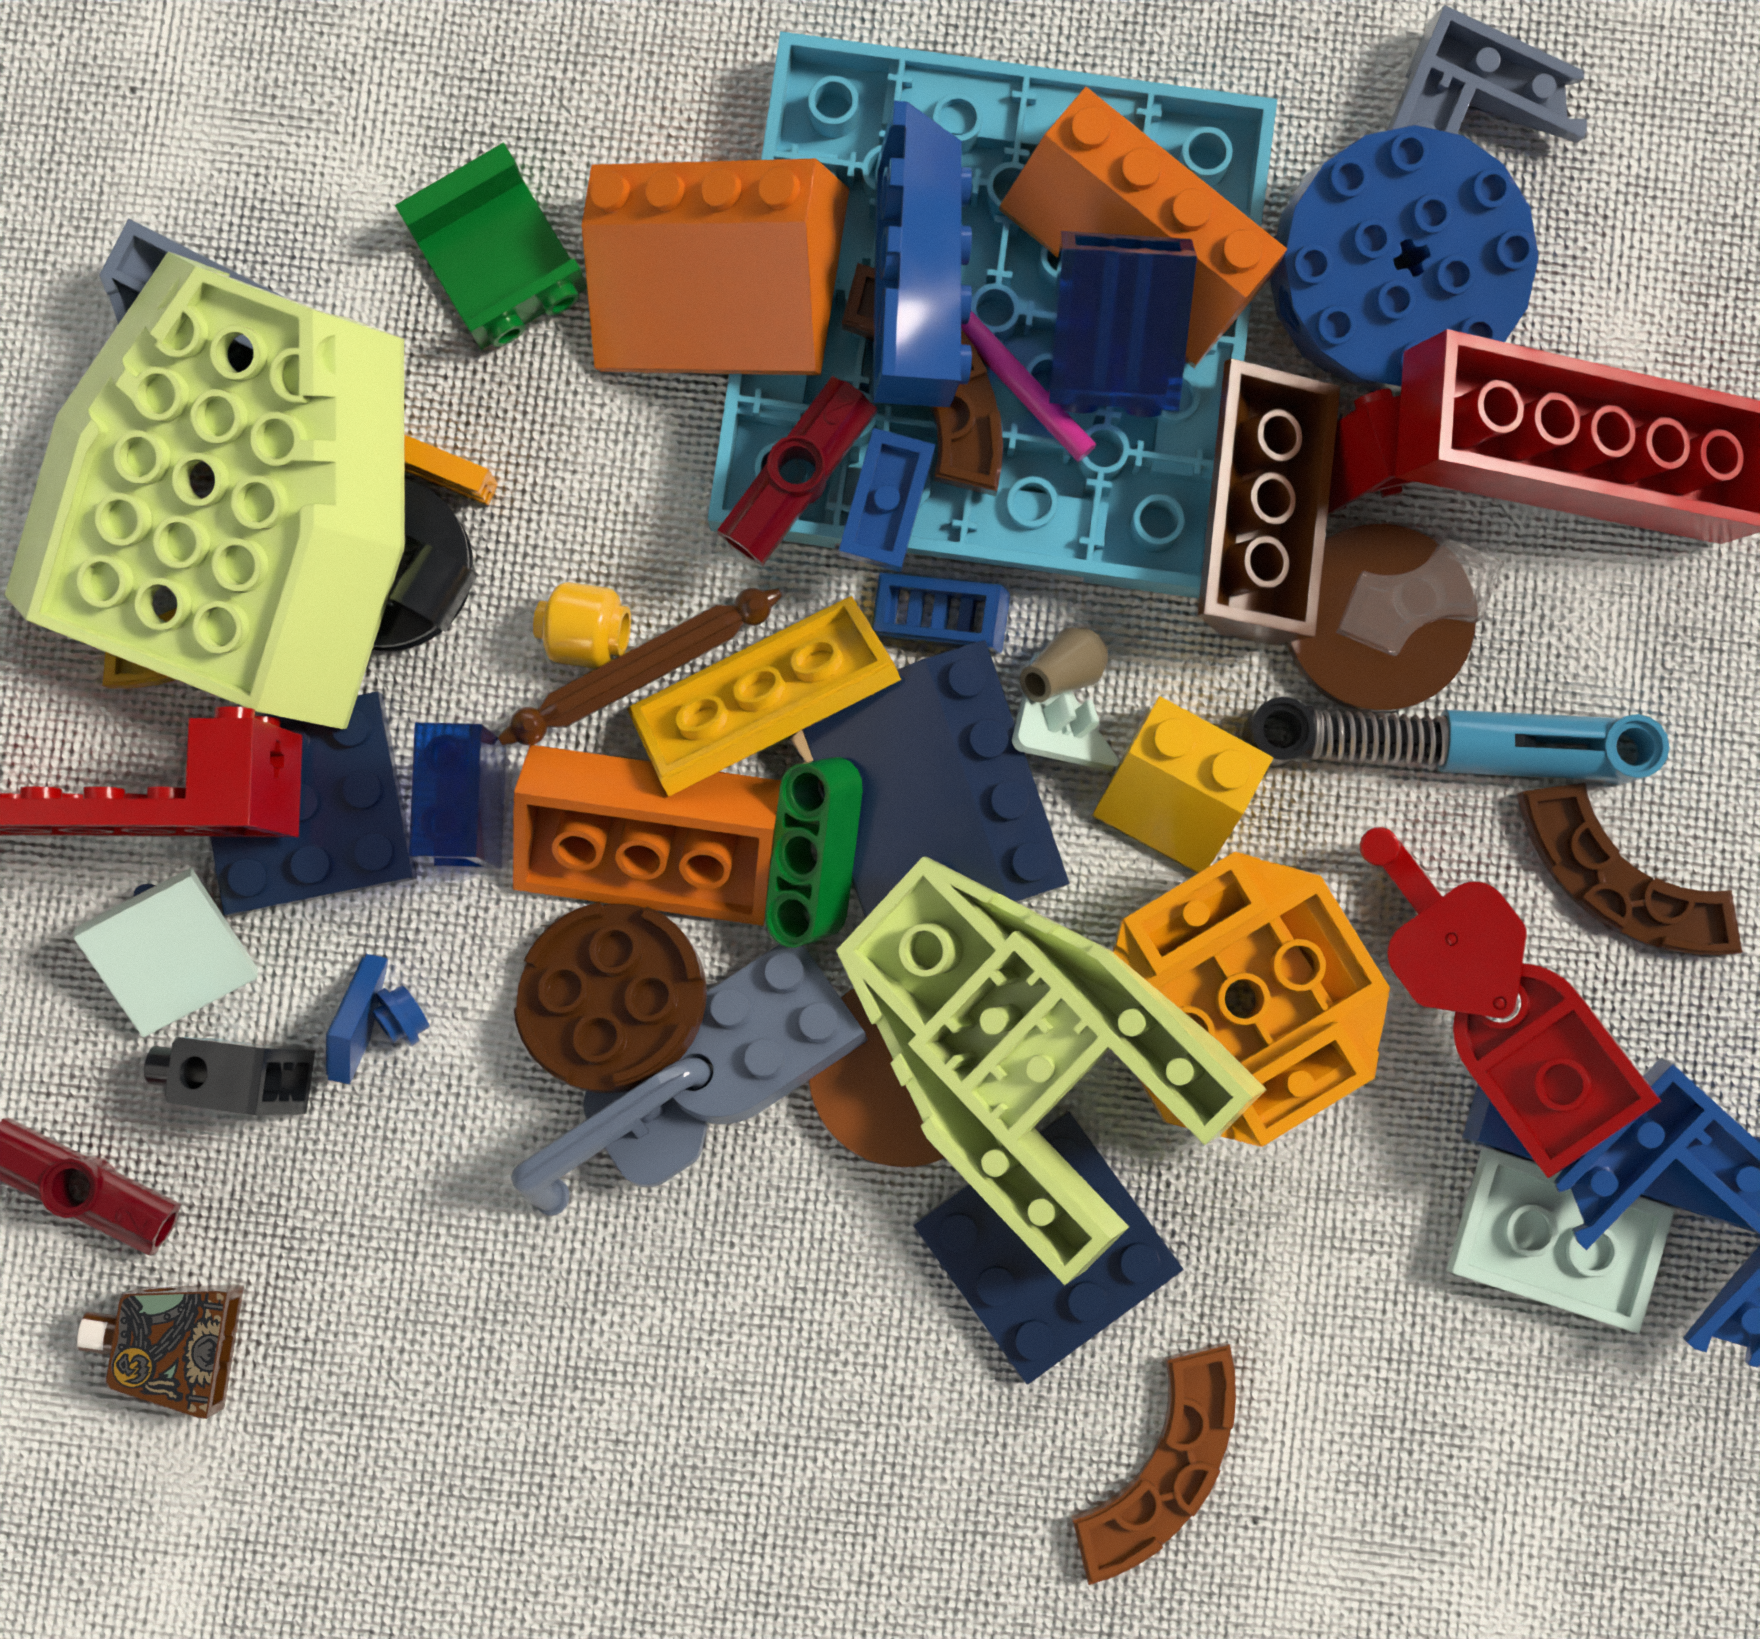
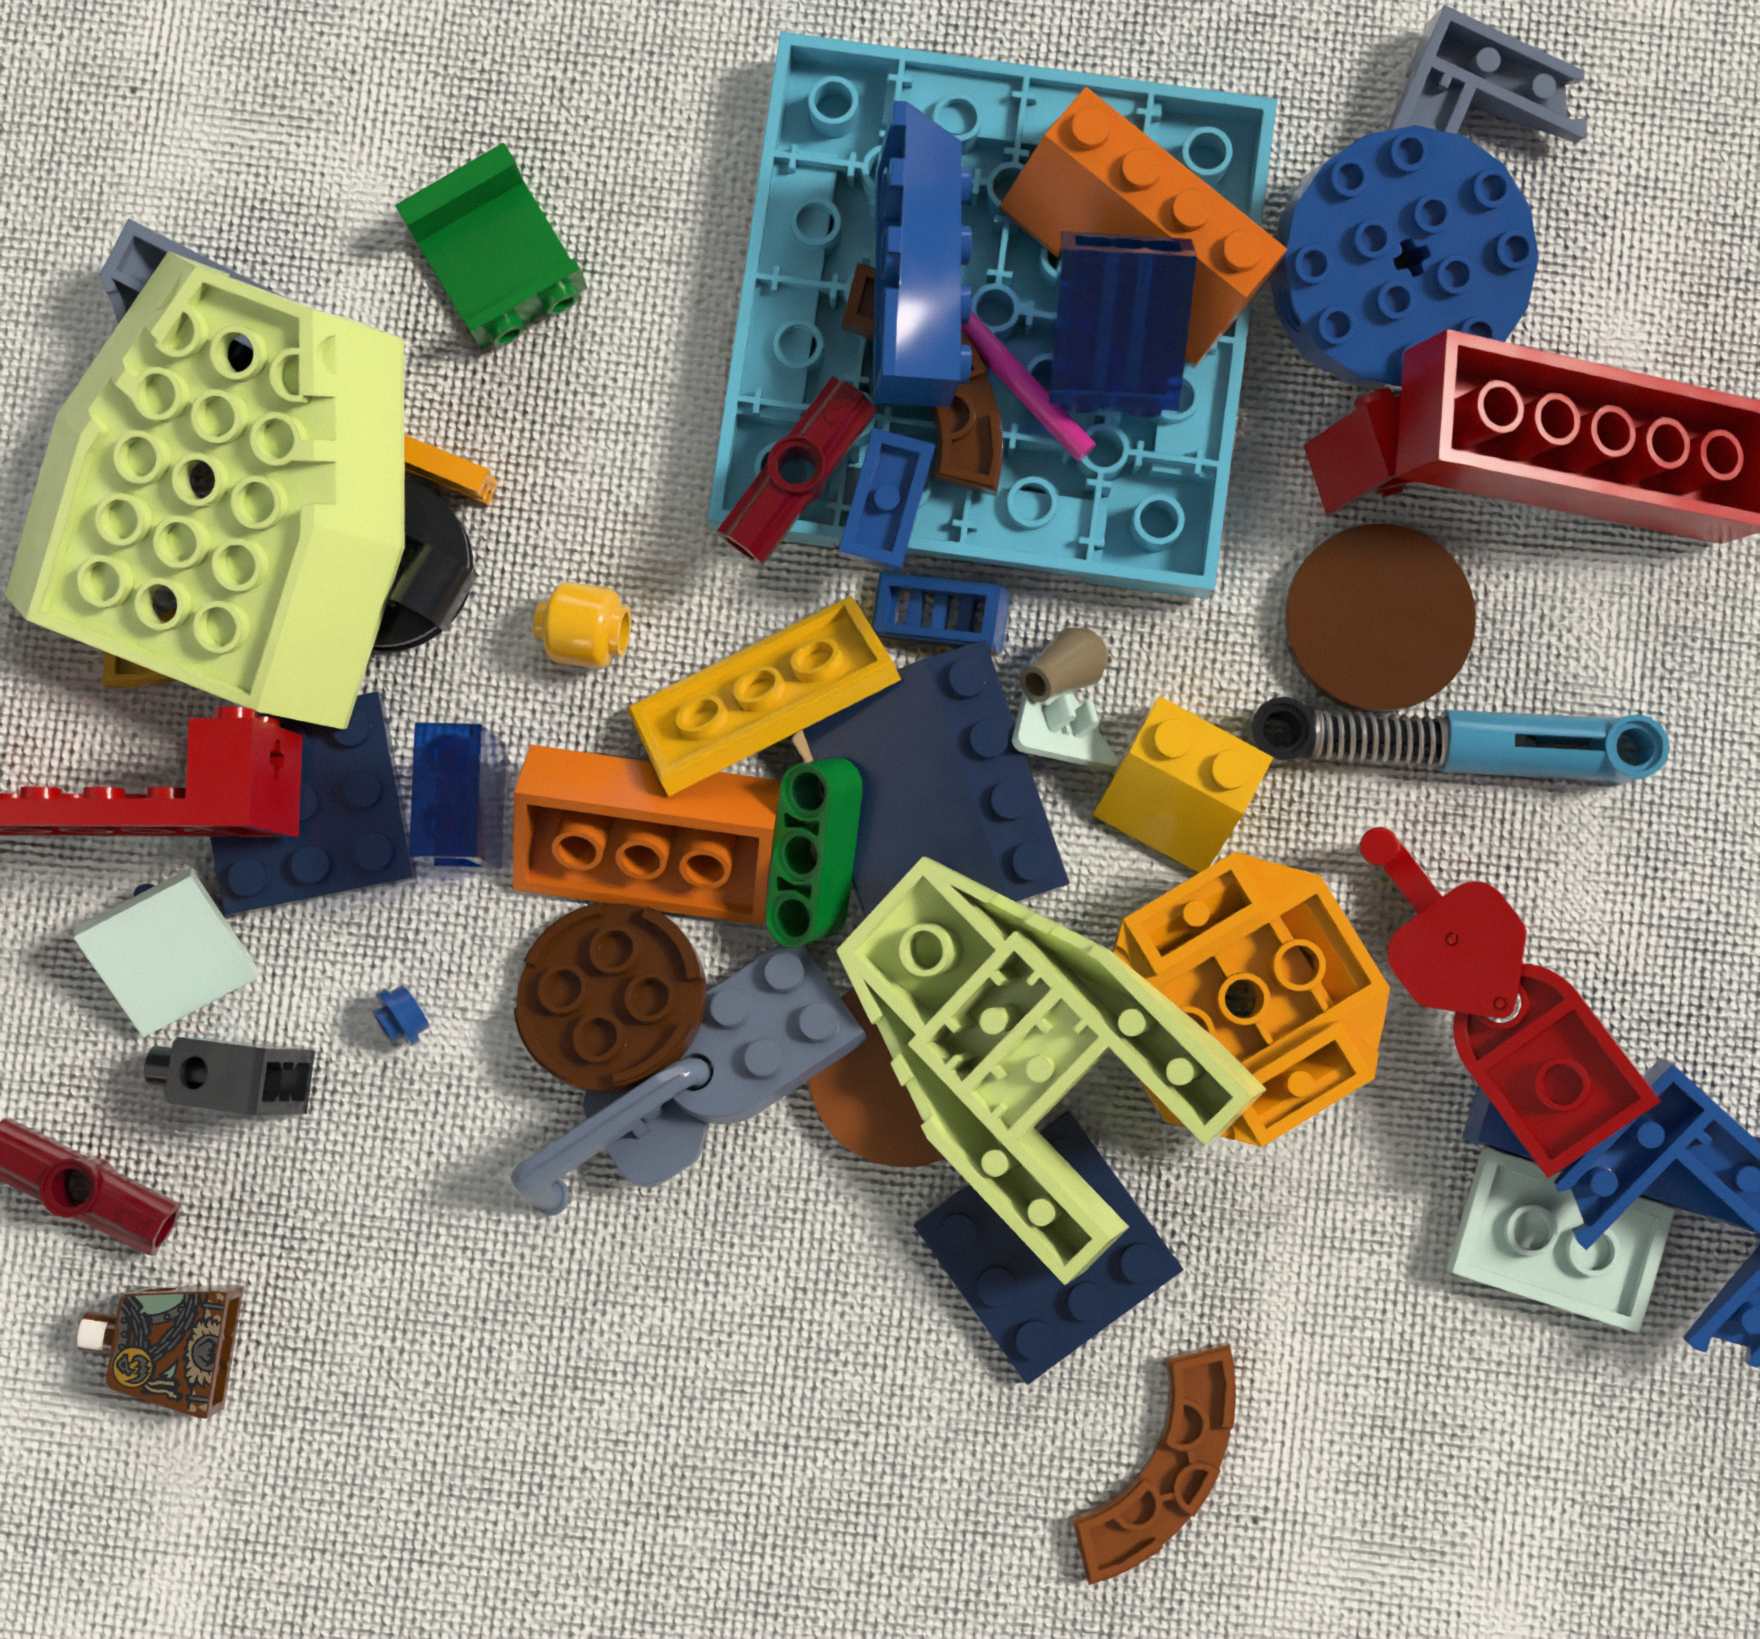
(354, 1020): blue tile -> none
(639, 666): reddish brown wheel -> none
(712, 265): orange slope -> none
(1268, 504): reddish brown slope -> none
(1448, 586): clear tile -> none
(1615, 891): reddish brown tile -> none

